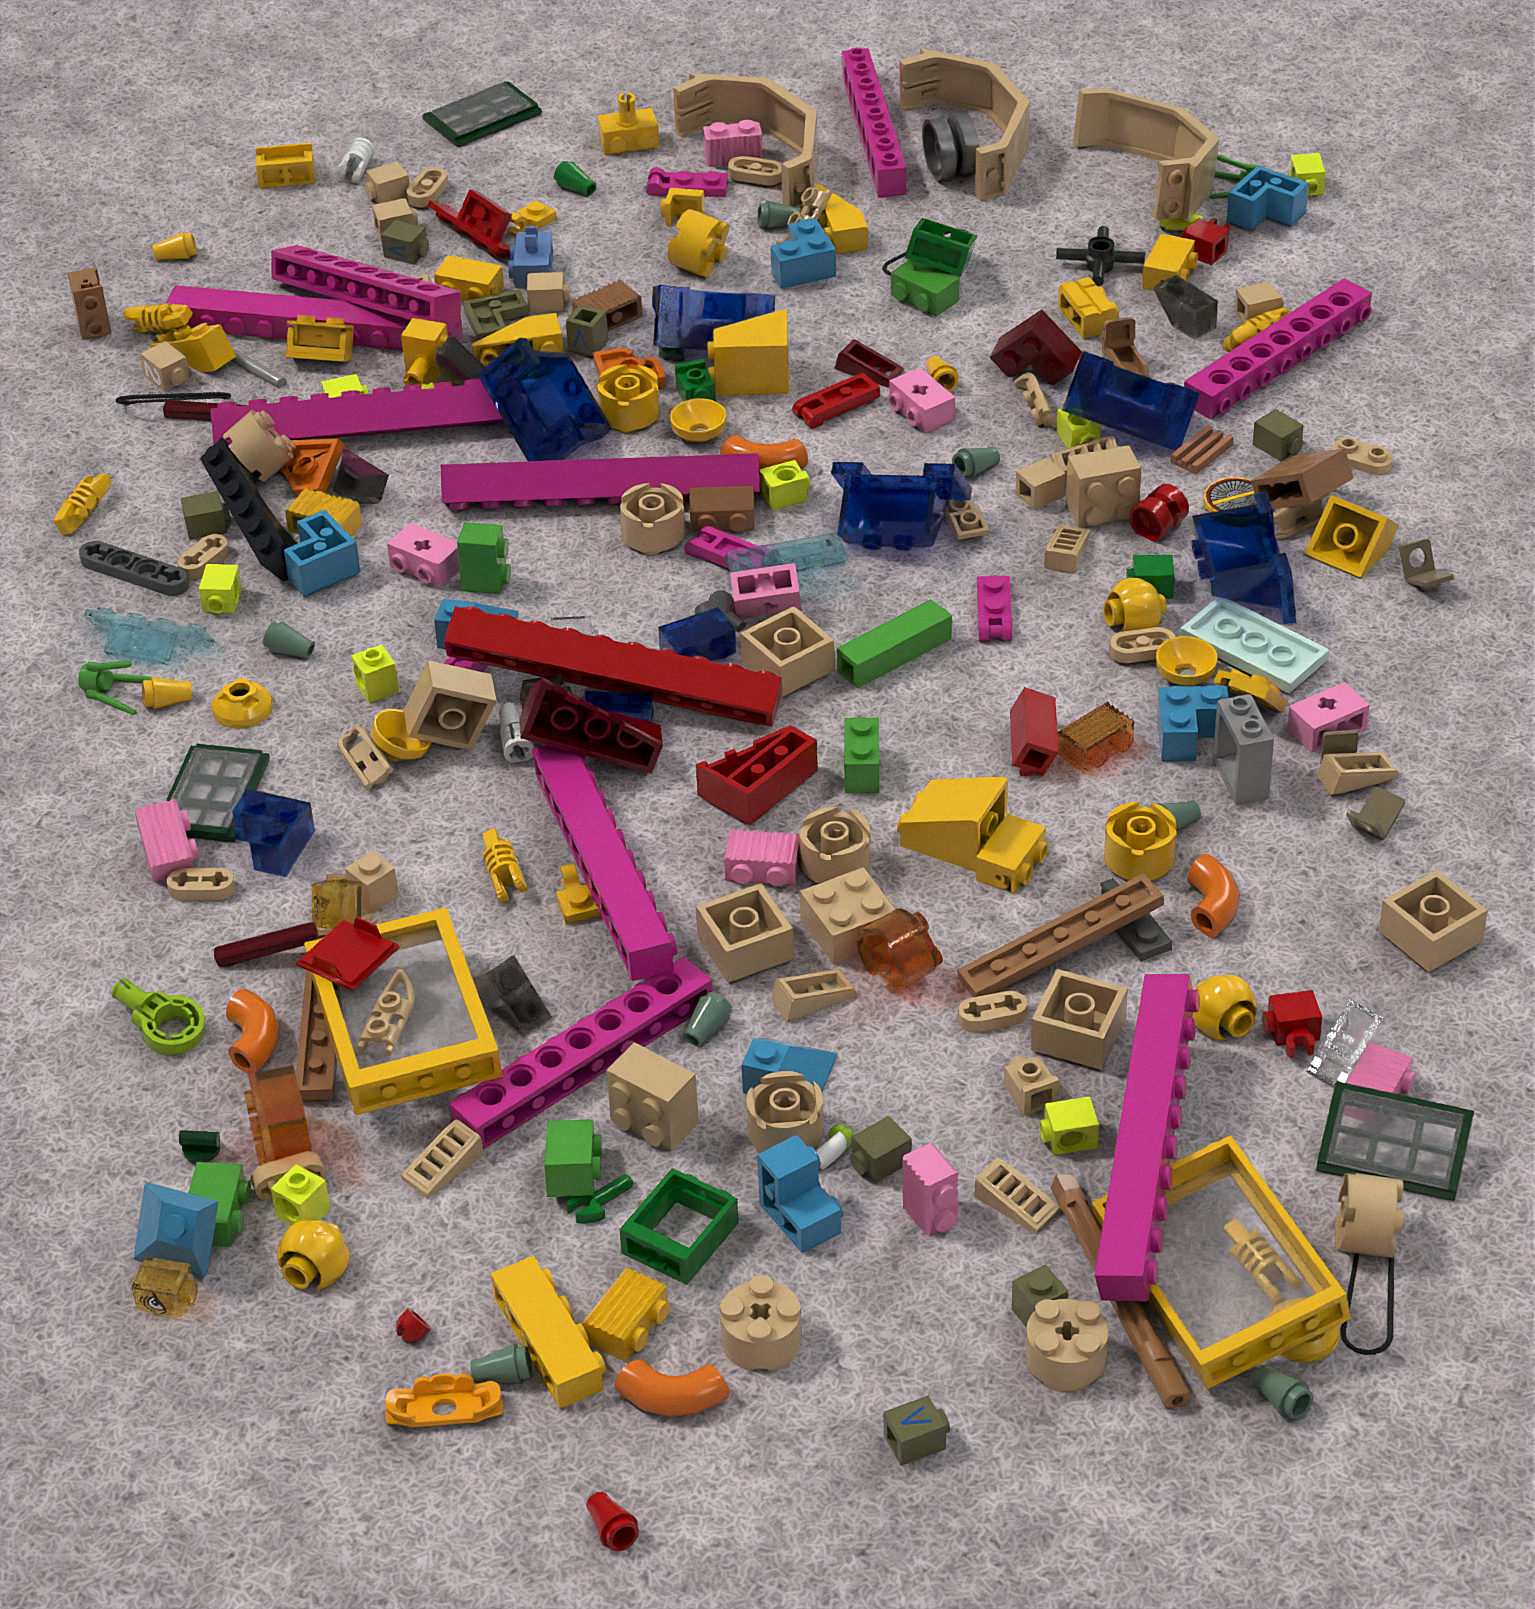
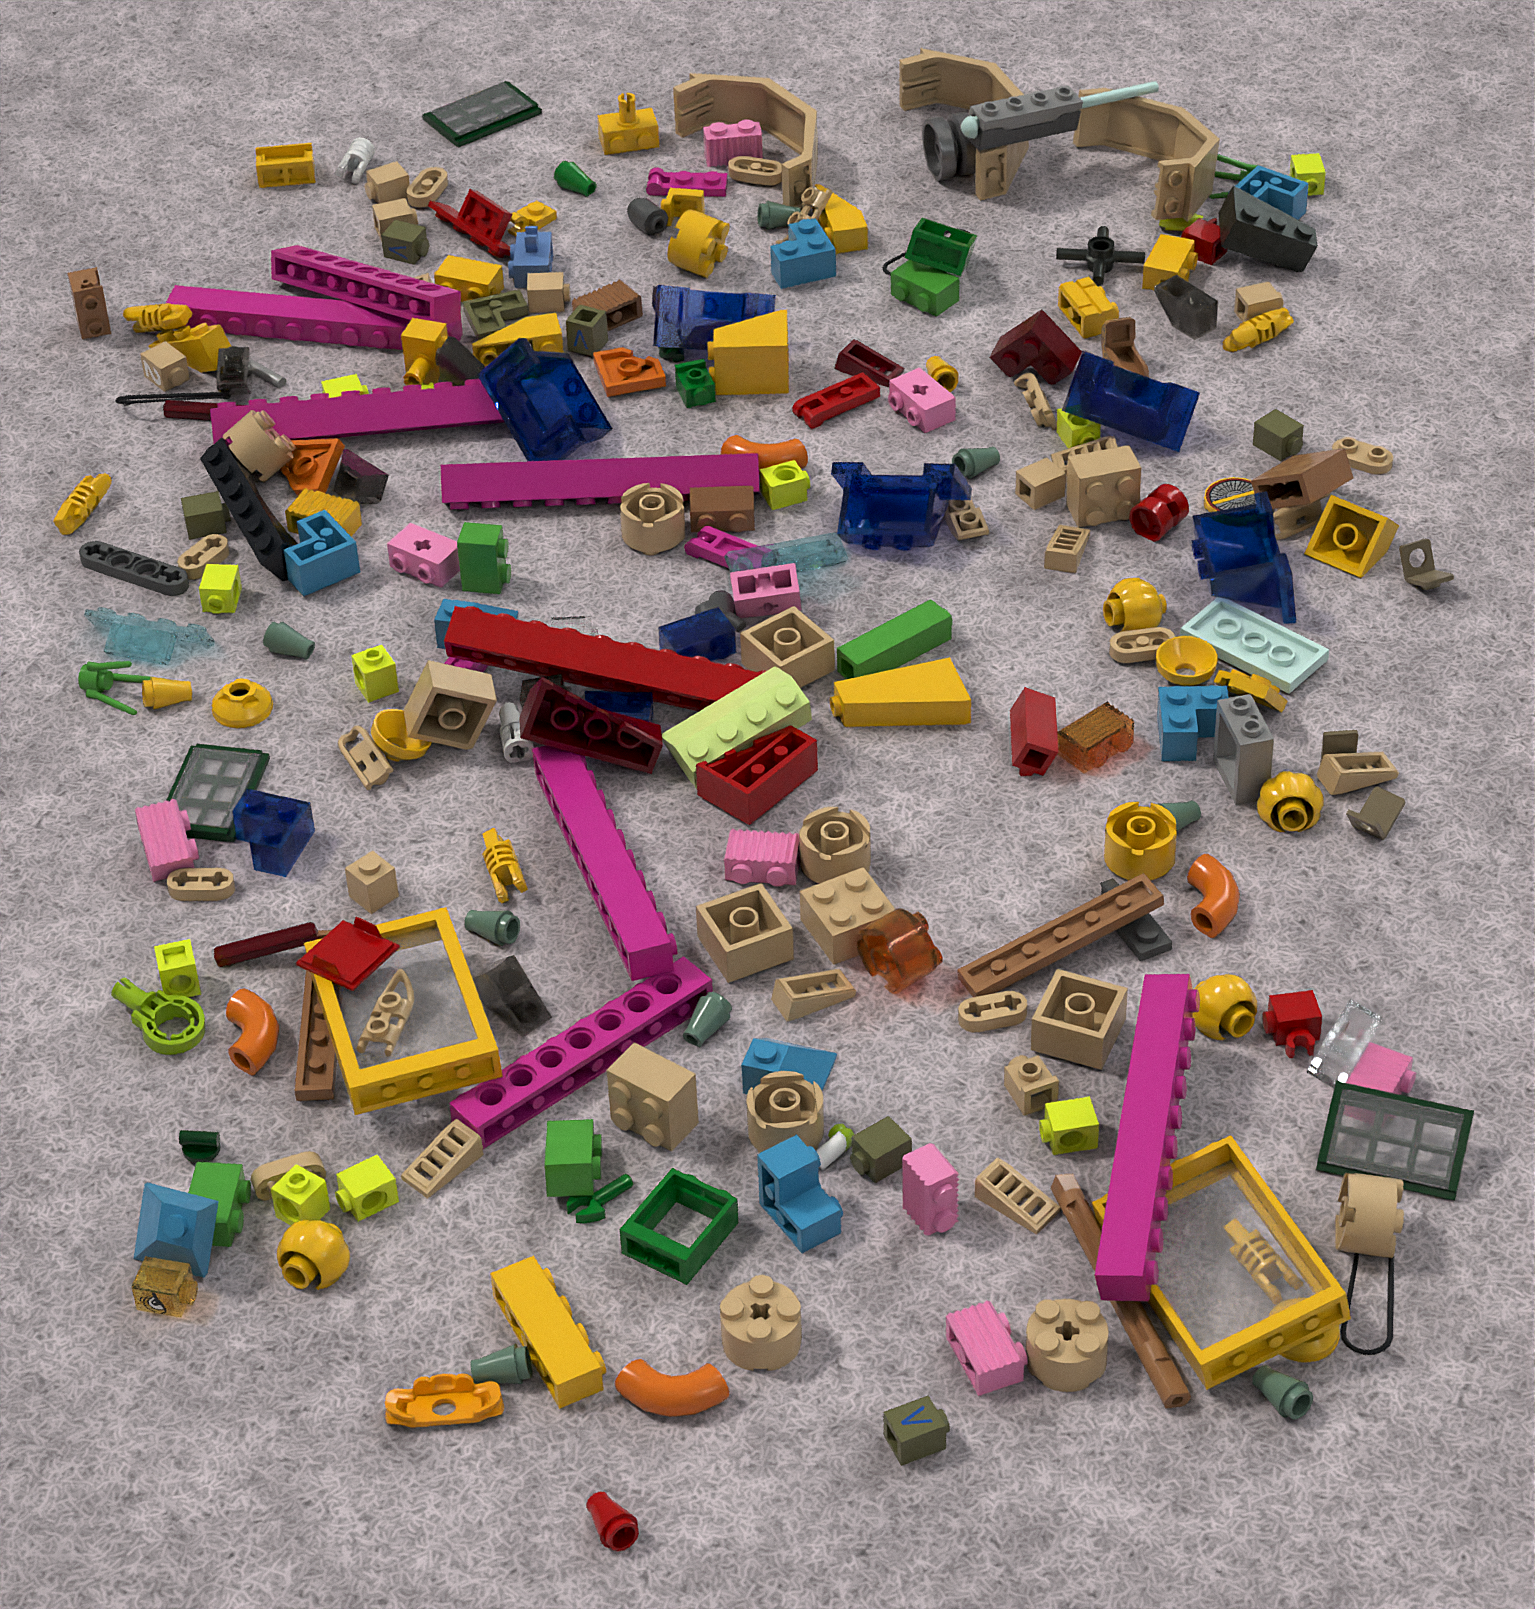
(176, 247): yellow cone -> none
(177, 968): none -> neon yellow brick
(234, 370): none -> clear smoke slope
(279, 1114): clear orange brick -> none
(320, 340): yellow hinge -> none
(335, 901): clear yellow brick -> none
(366, 1188): none -> neon yellow brick
(411, 1326): red hinge -> none
(495, 926): none -> sand green cone
(575, 900): yellow plate -> none
(627, 1314): yellow brick -> none
(629, 397): yellow brick -> none
(647, 216): none -> dark grey brick
(698, 414): yellow piece -> none
(737, 720): none -> yellowish green slope
(861, 755): bright green brick -> none
(873, 123): dark pink brick -> none
(904, 697): none -> yellow slope
(954, 818): yellow slope -> none
(985, 1347): none -> bright pink brick
(994, 608): dark pink plate -> none
(1011, 853): yellow hinge -> none
(1033, 1288): olive brick -> none
(1036, 114): none -> piece
(1156, 570): green brick -> none
(1197, 446): nougat tile -> none
(1265, 232): none -> pearl dark grey wedge
(1279, 347): dark pink brick -> none
(1296, 802): none -> yellow plant
(1329, 710): bright pink brick -> none
(1433, 920): tan brick -> none

